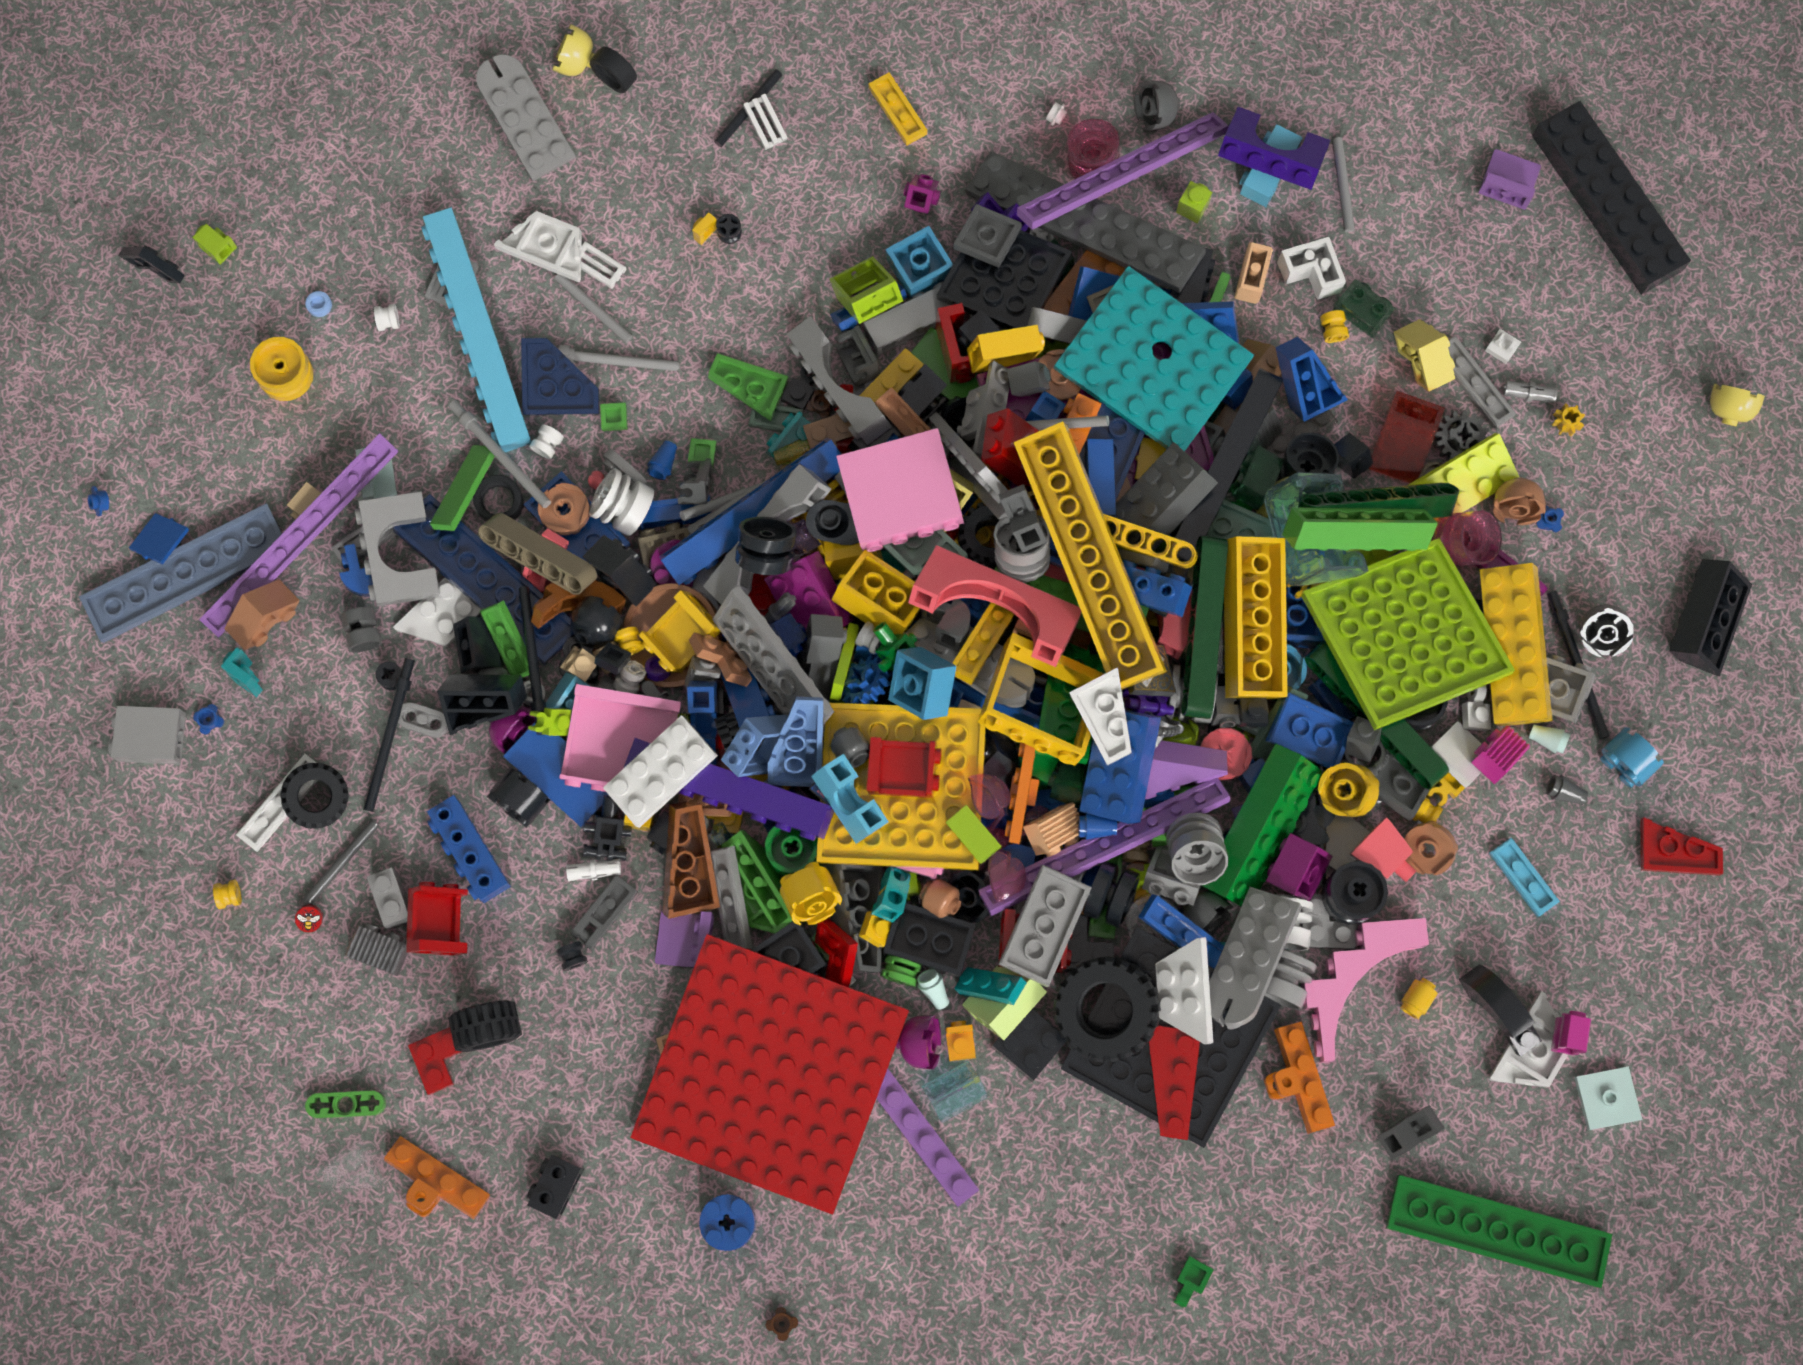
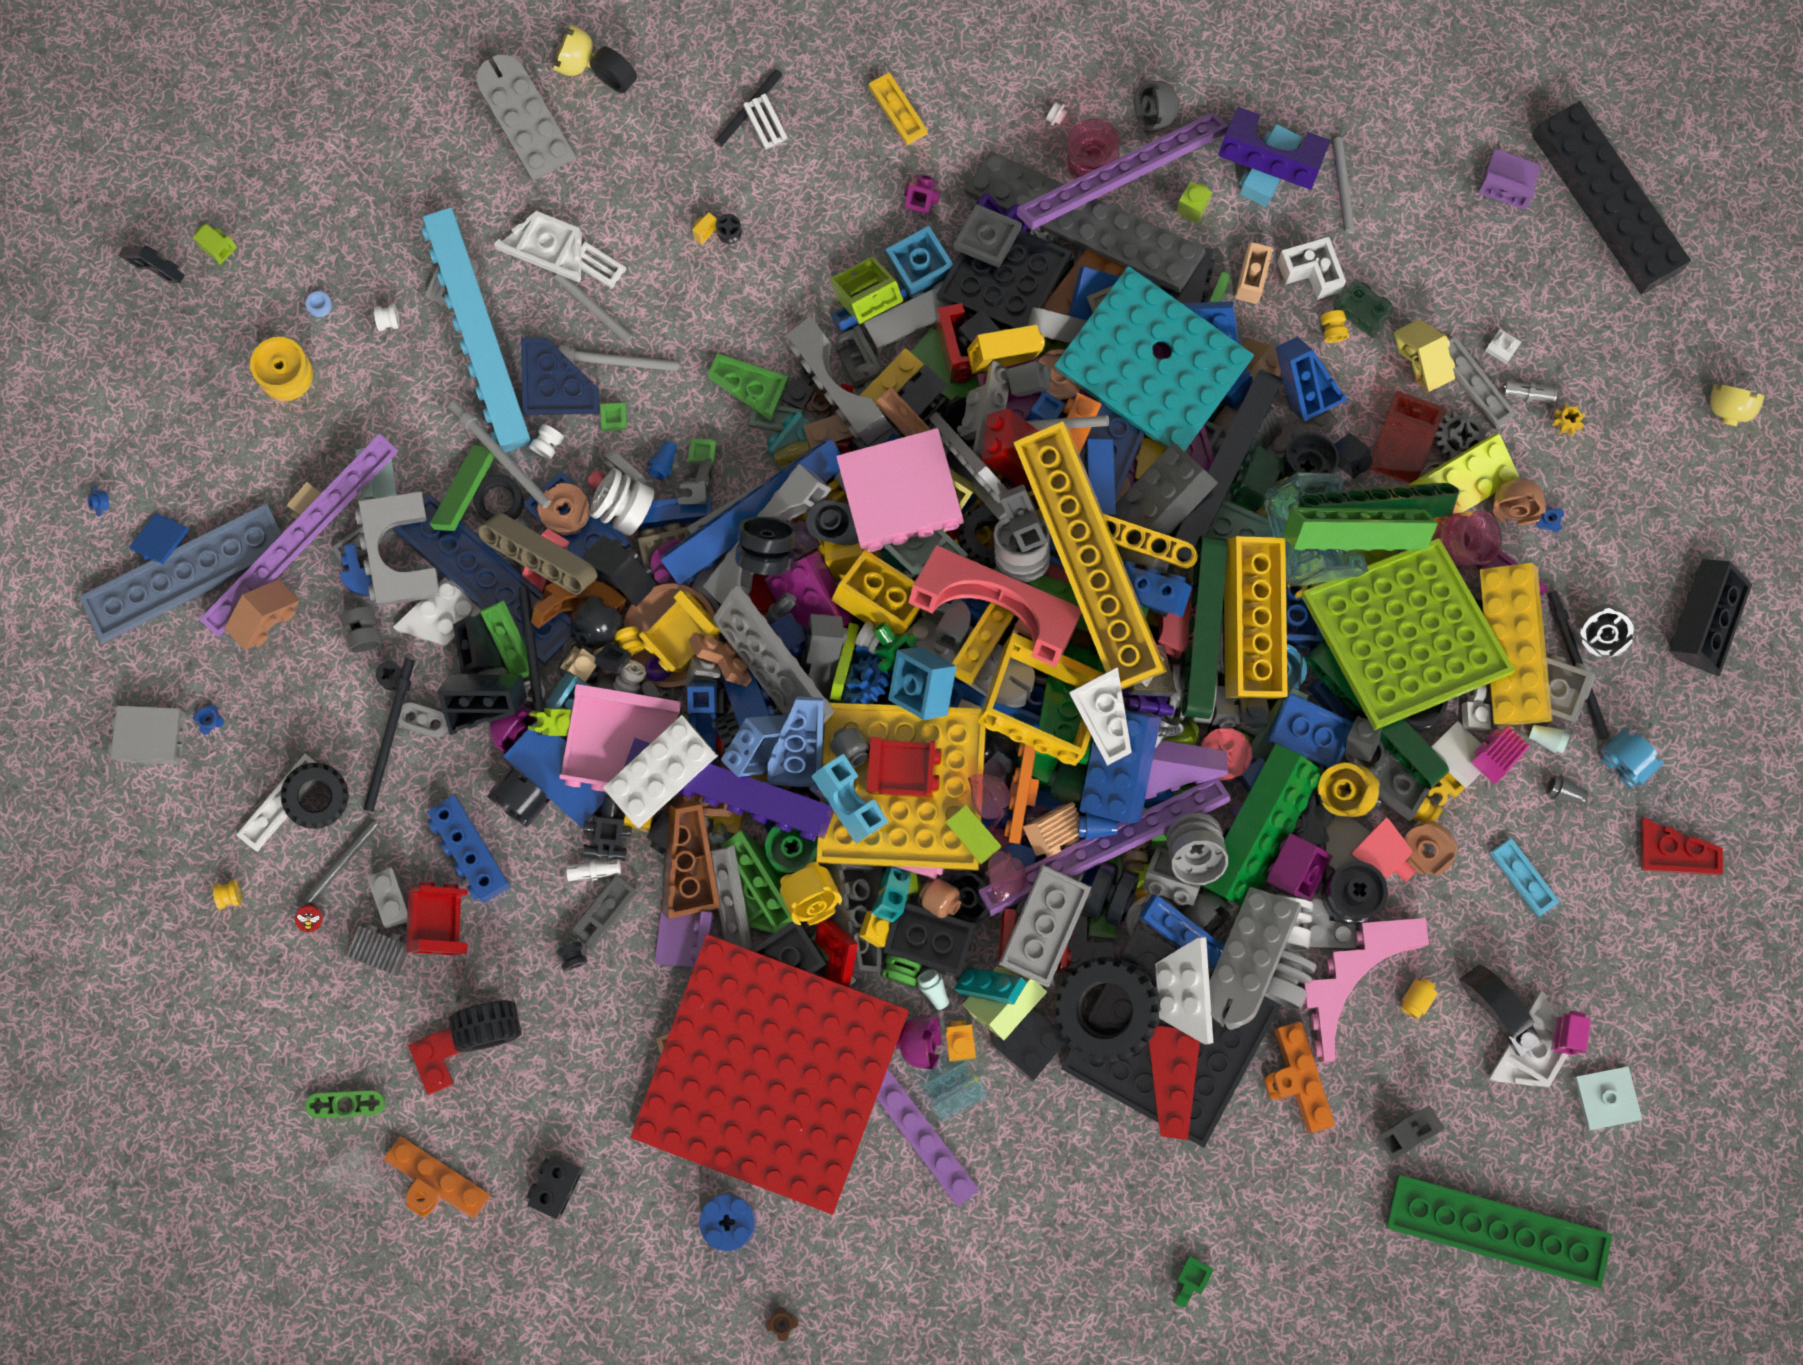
(236, 666): teal bracket -> none
(711, 505): light grey bar -> none

